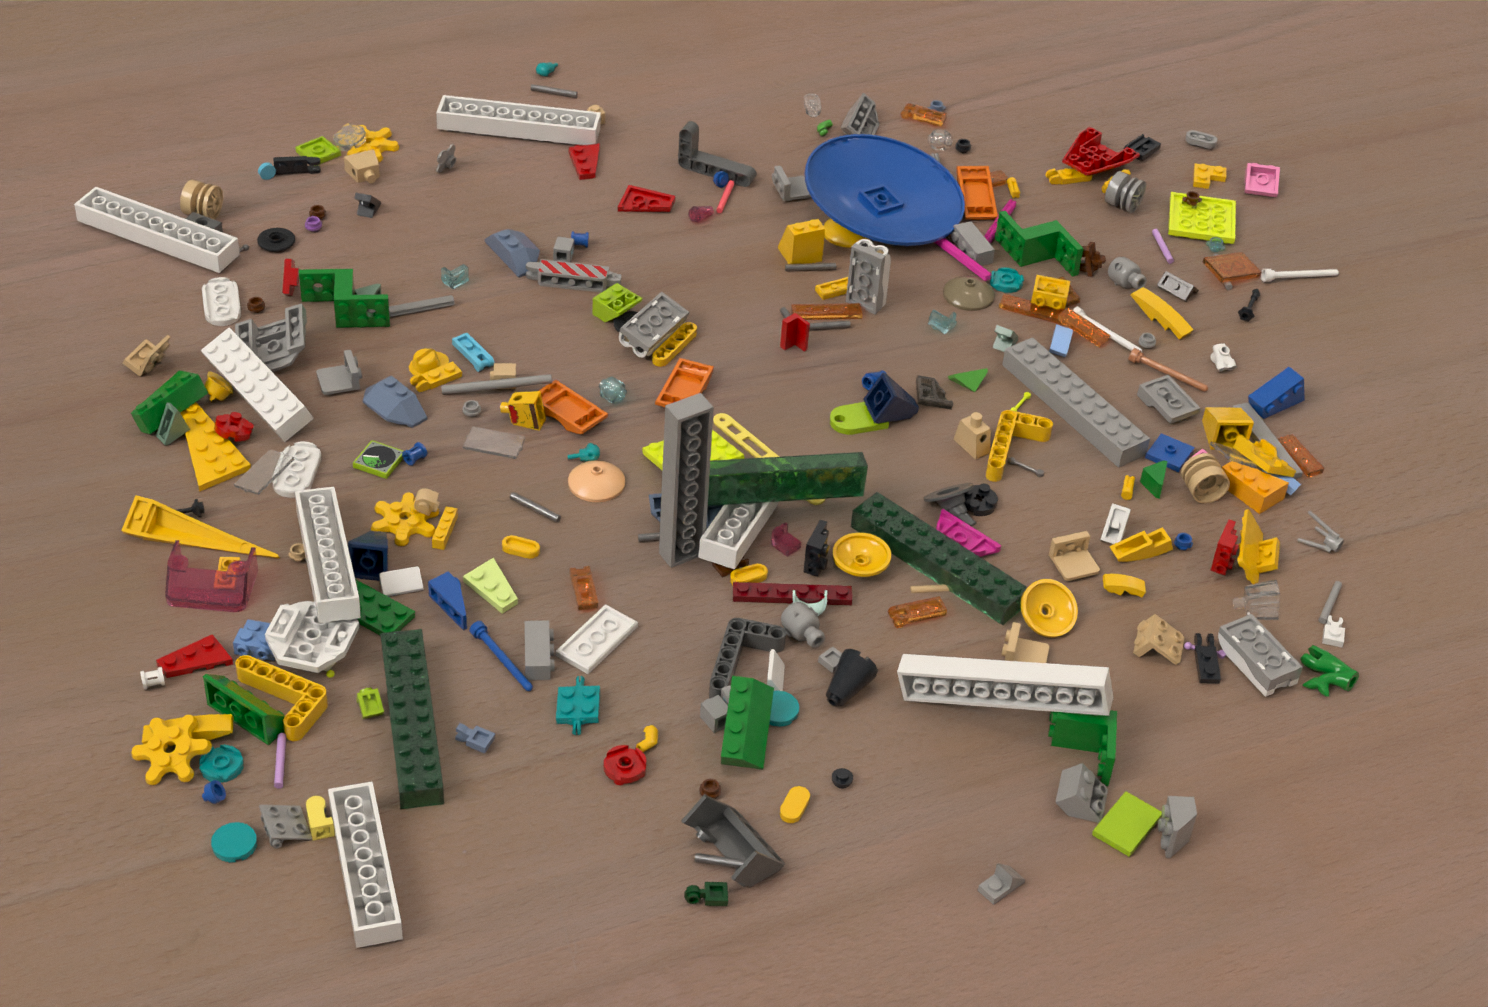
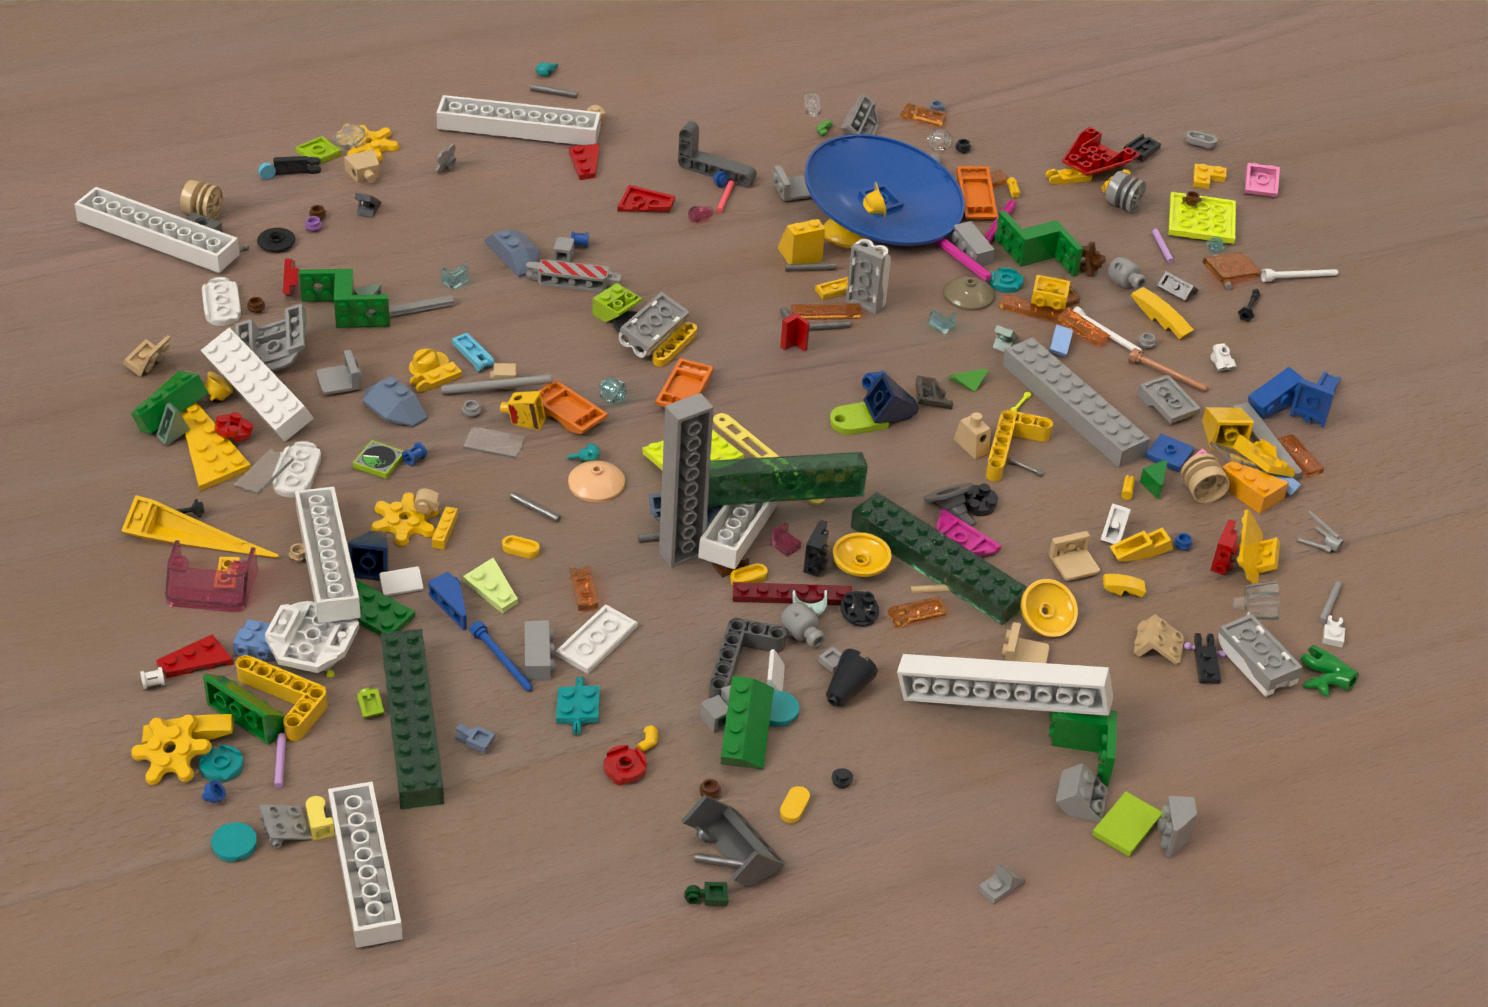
(859, 608): none -> black dish
(874, 202): none -> yellow piece
(1315, 400): none -> blue bracket

